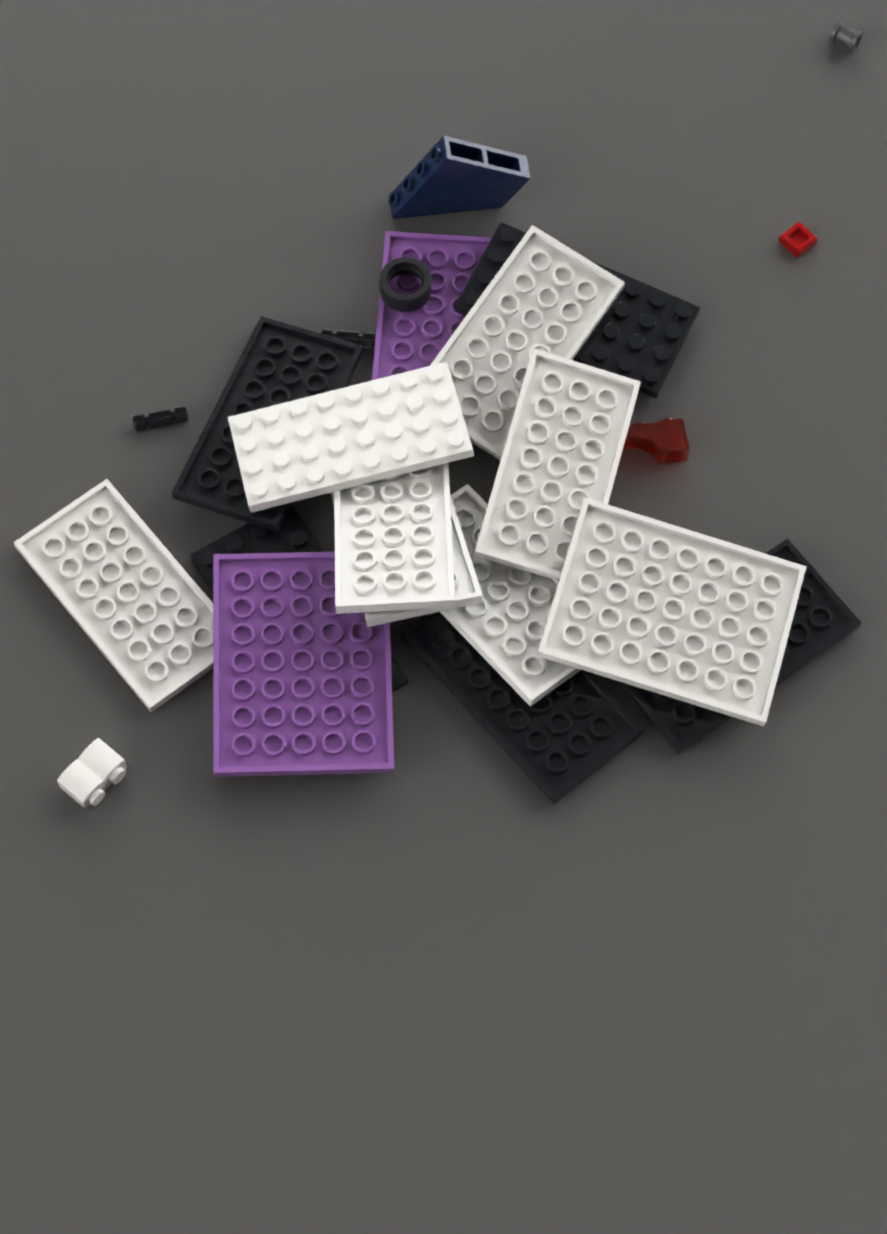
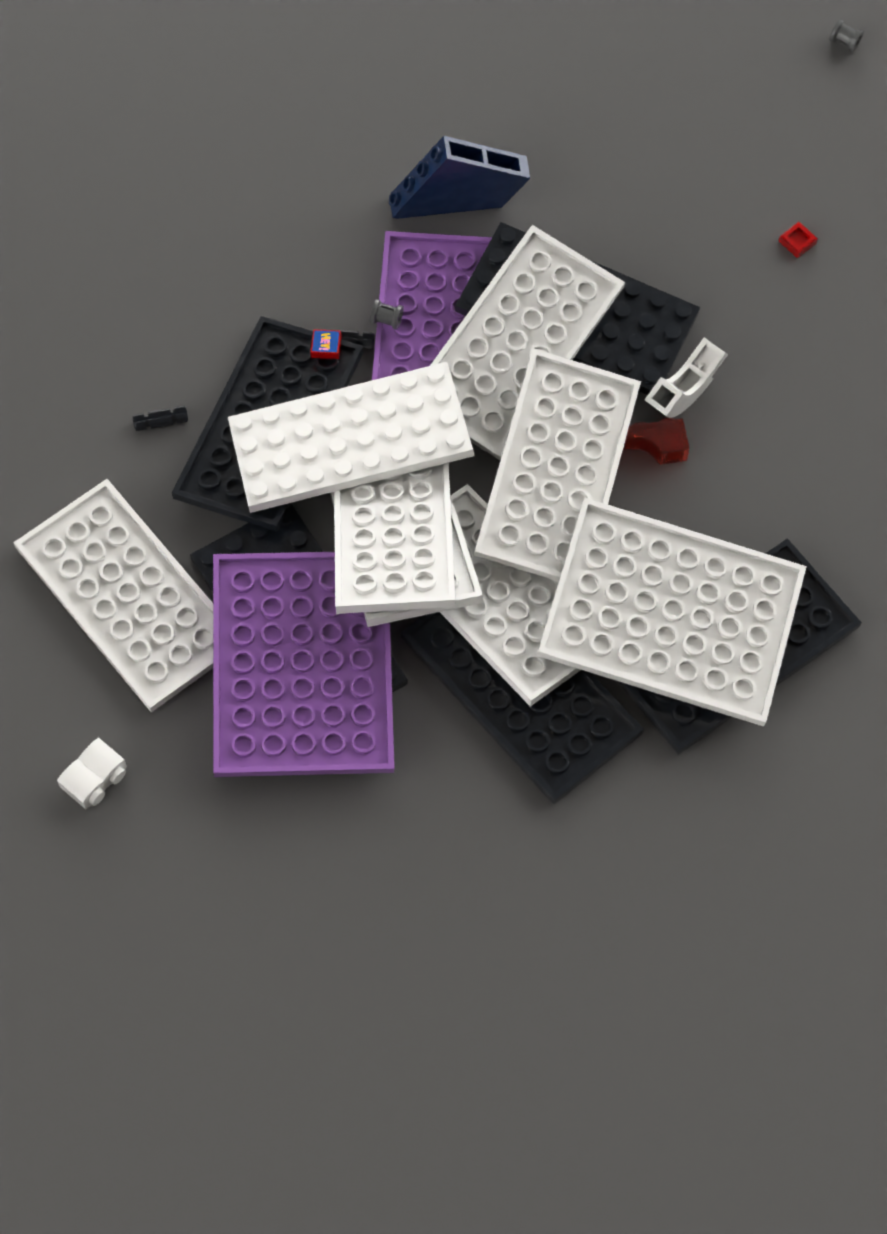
(326, 344): none -> tile
(386, 314): none -> dark grey bush
(401, 266): black tyre -> none
(682, 389): none -> white arch

